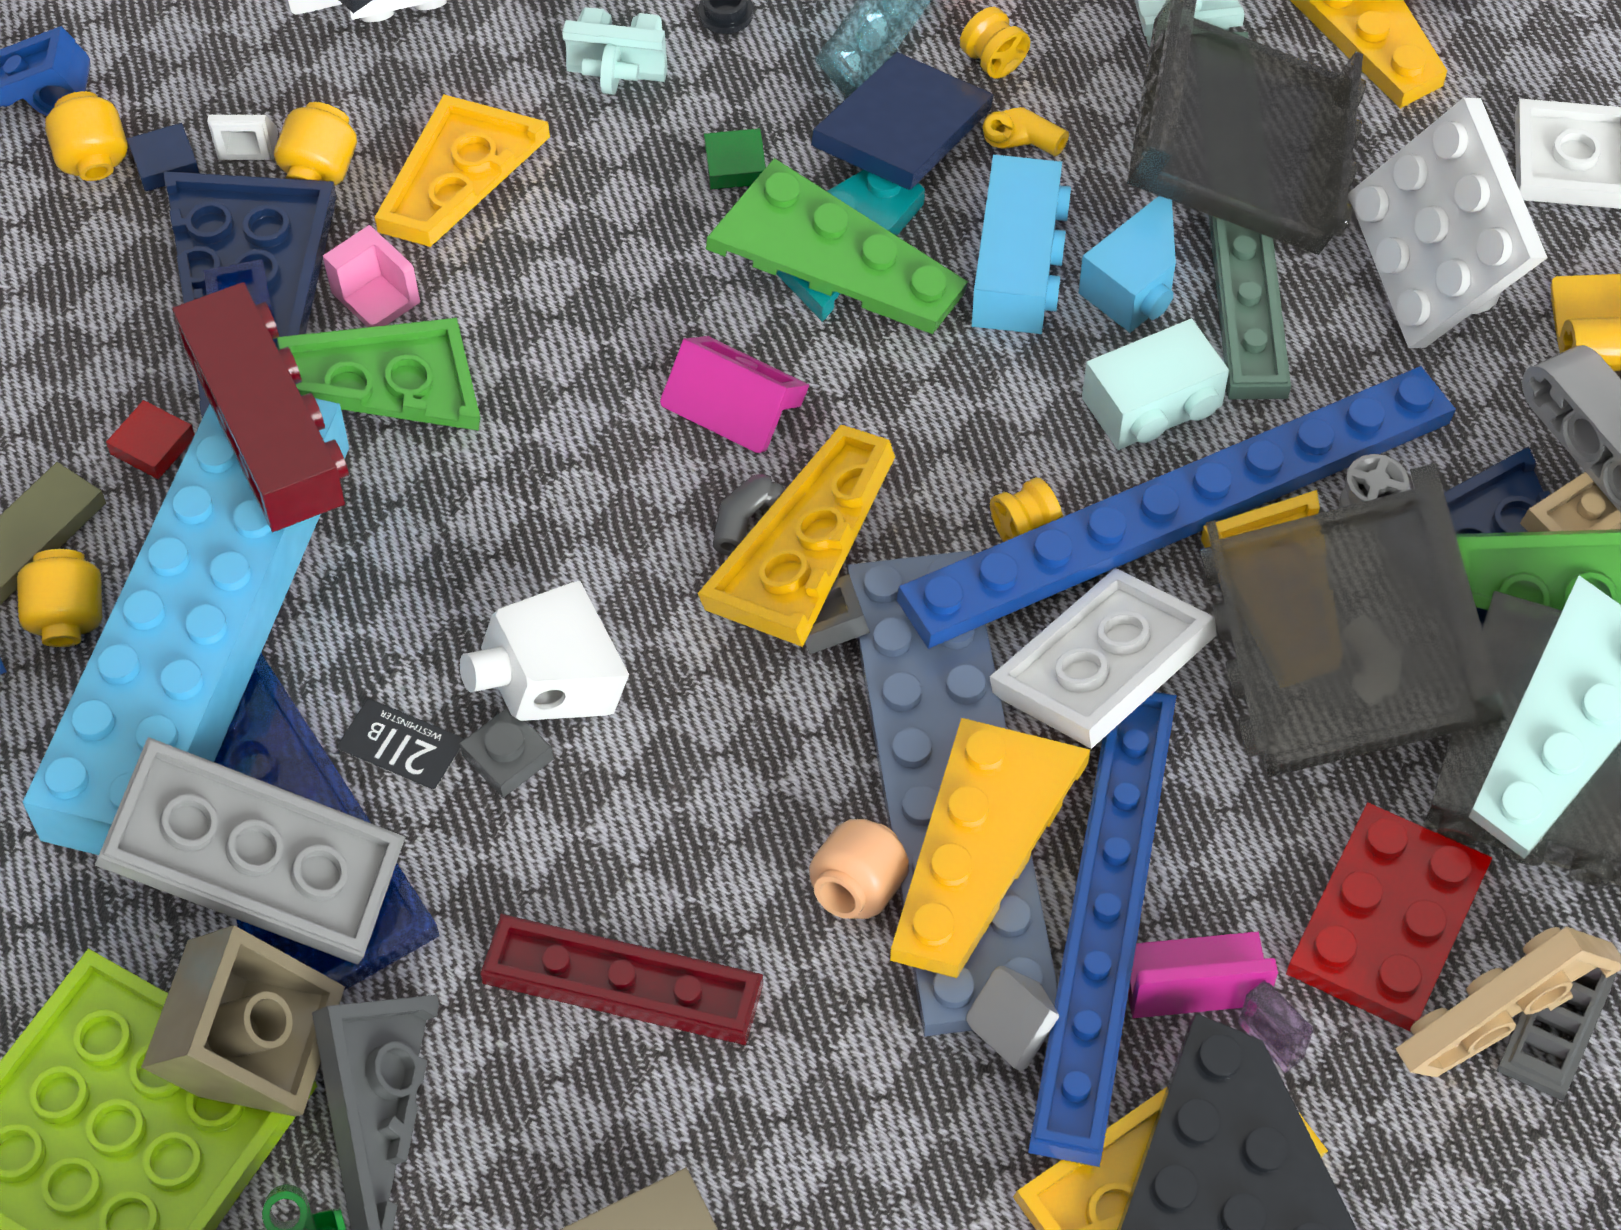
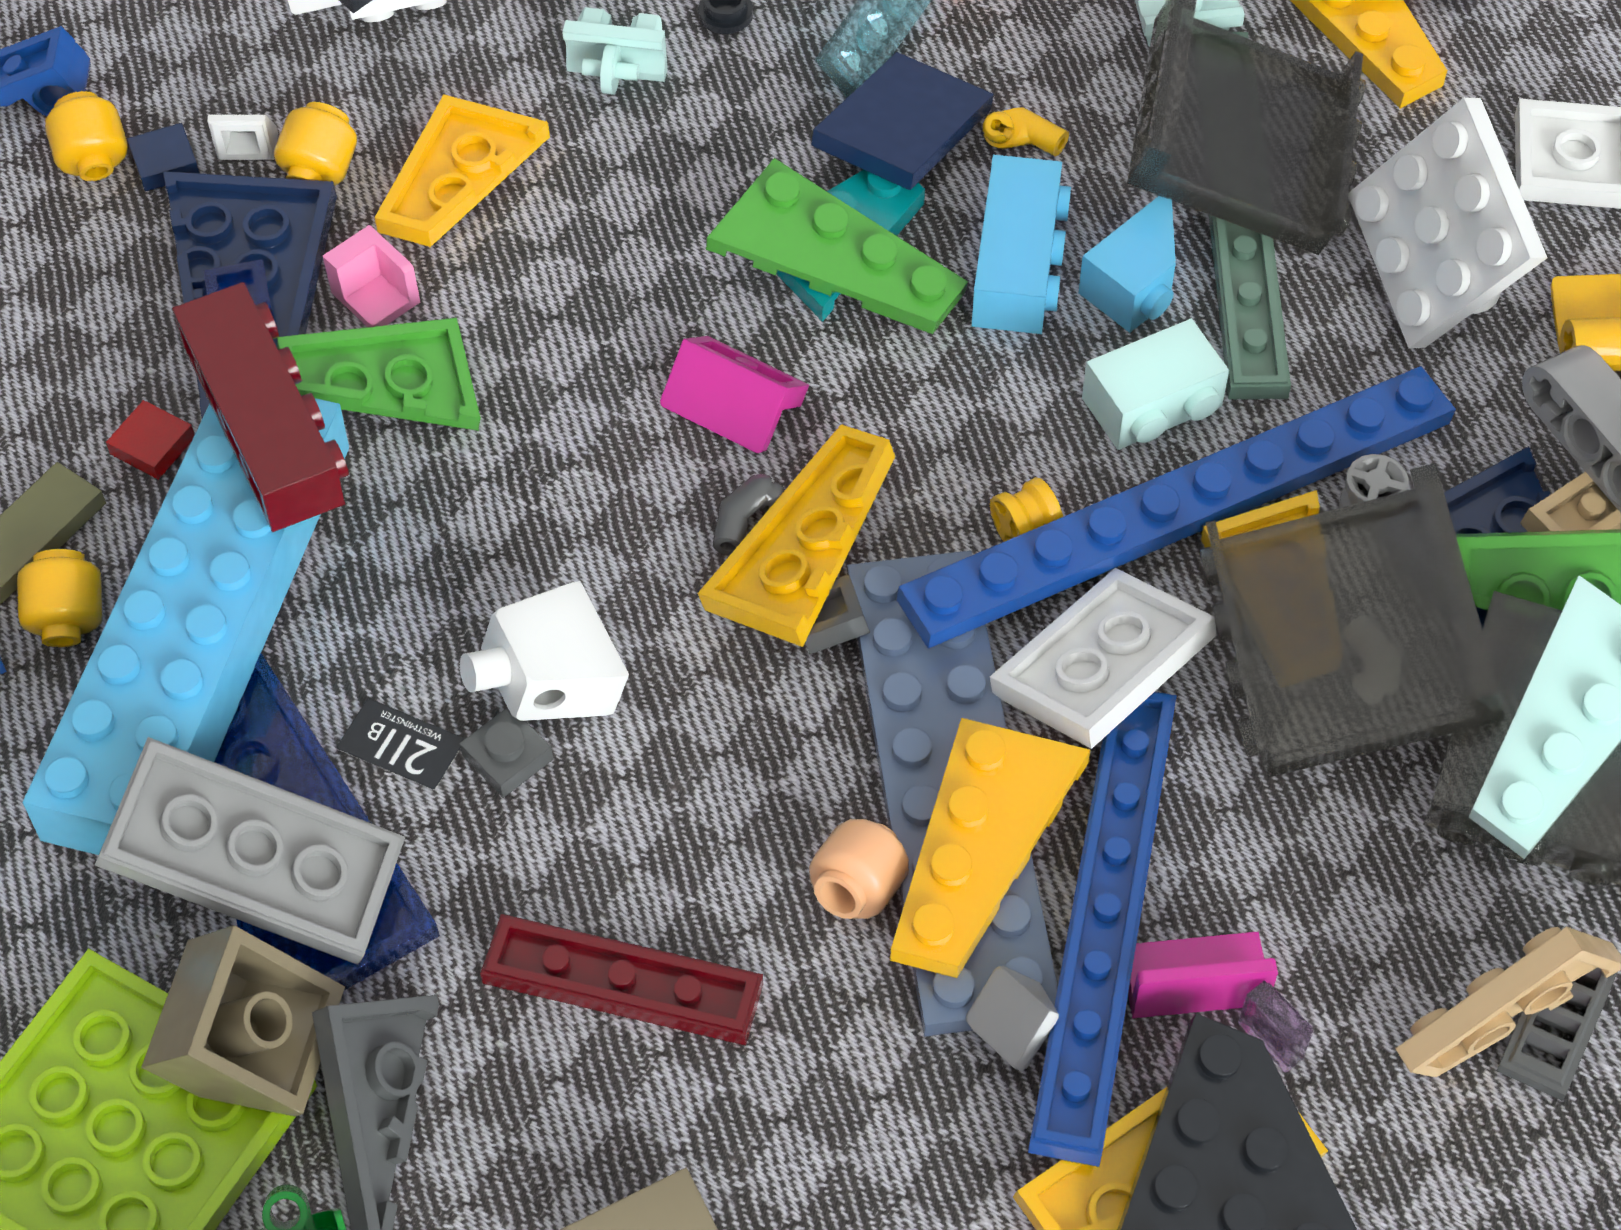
(734, 157): green tile -> none
(994, 42): yellow wheel -> none
(1389, 916): red plate -> none

